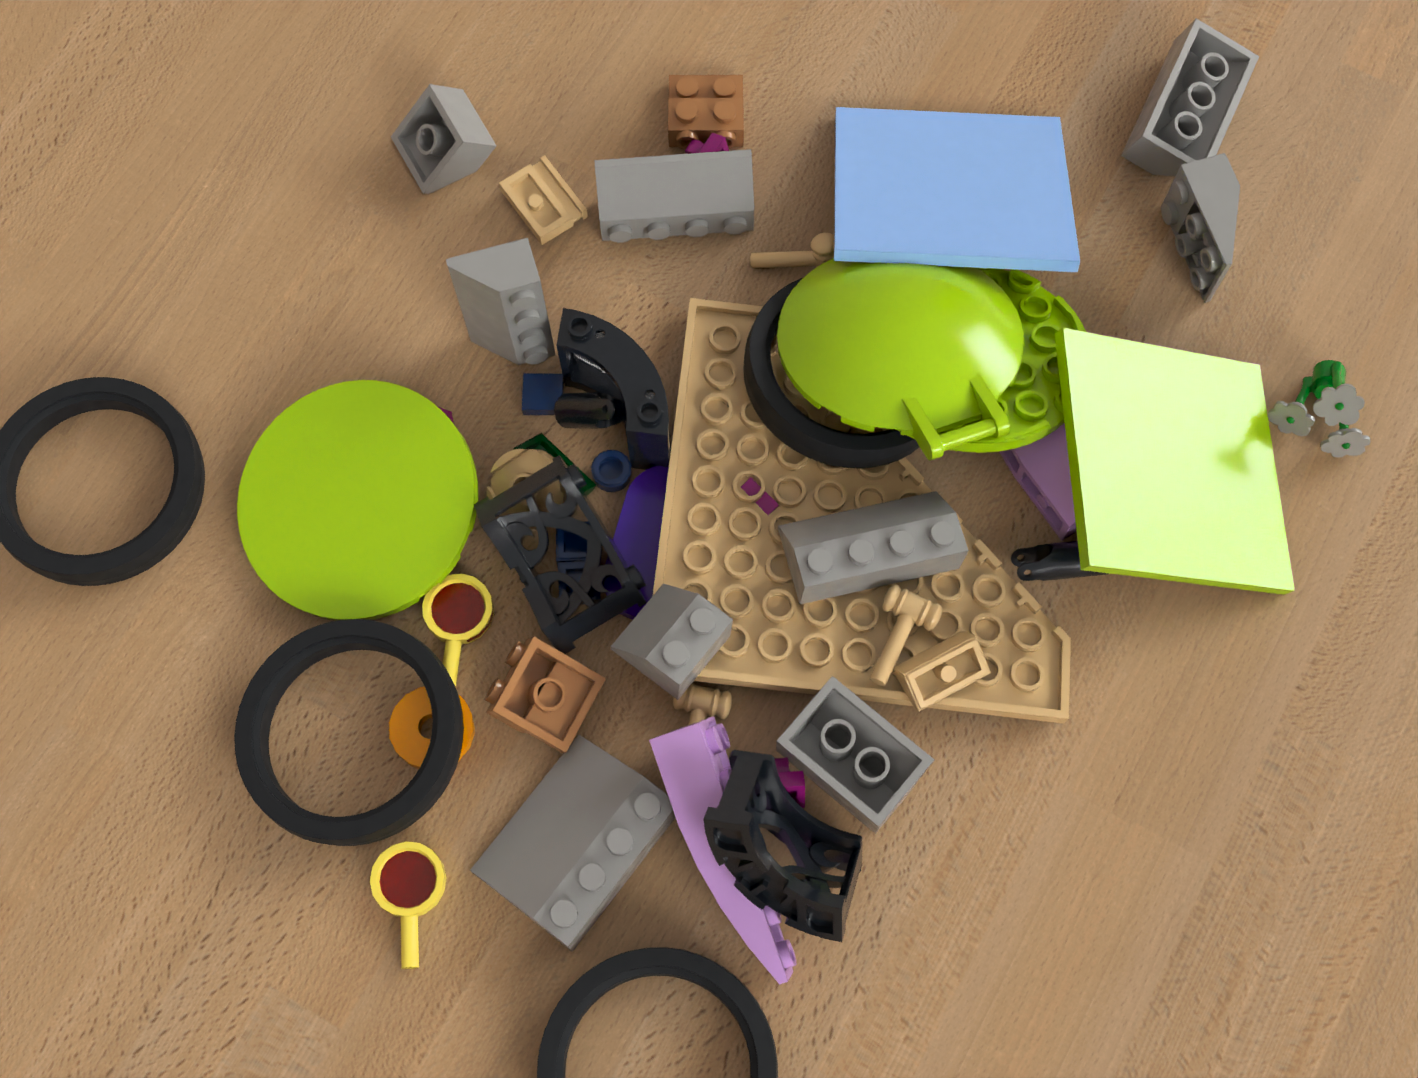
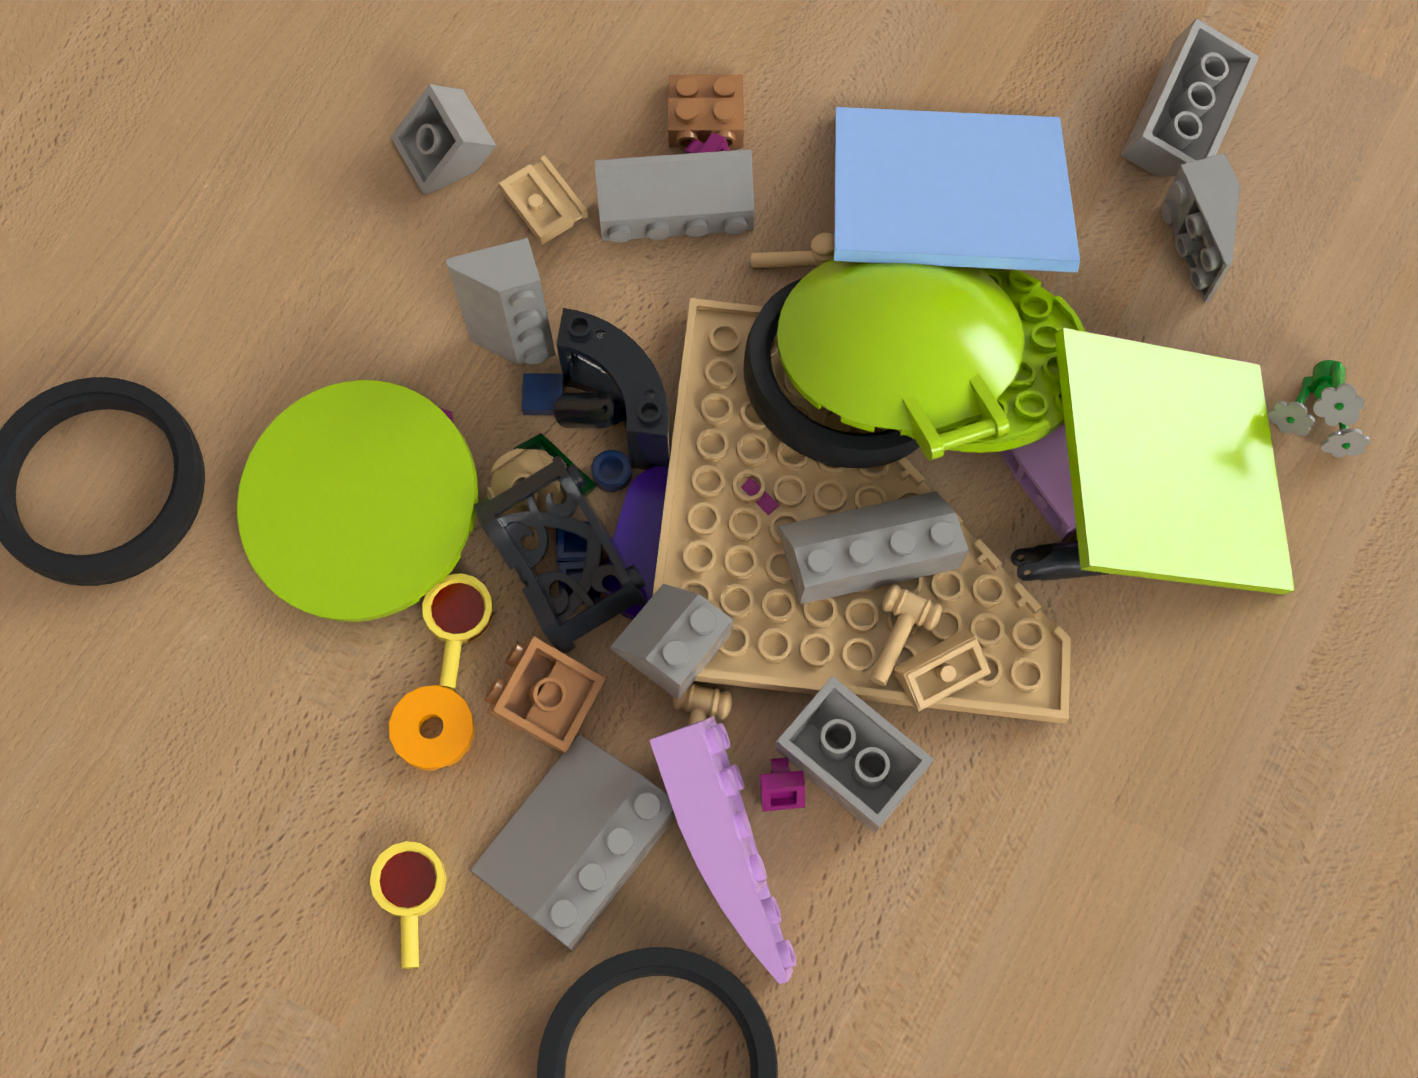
(277, 675): black tyre -> none
(802, 892): black fence -> none

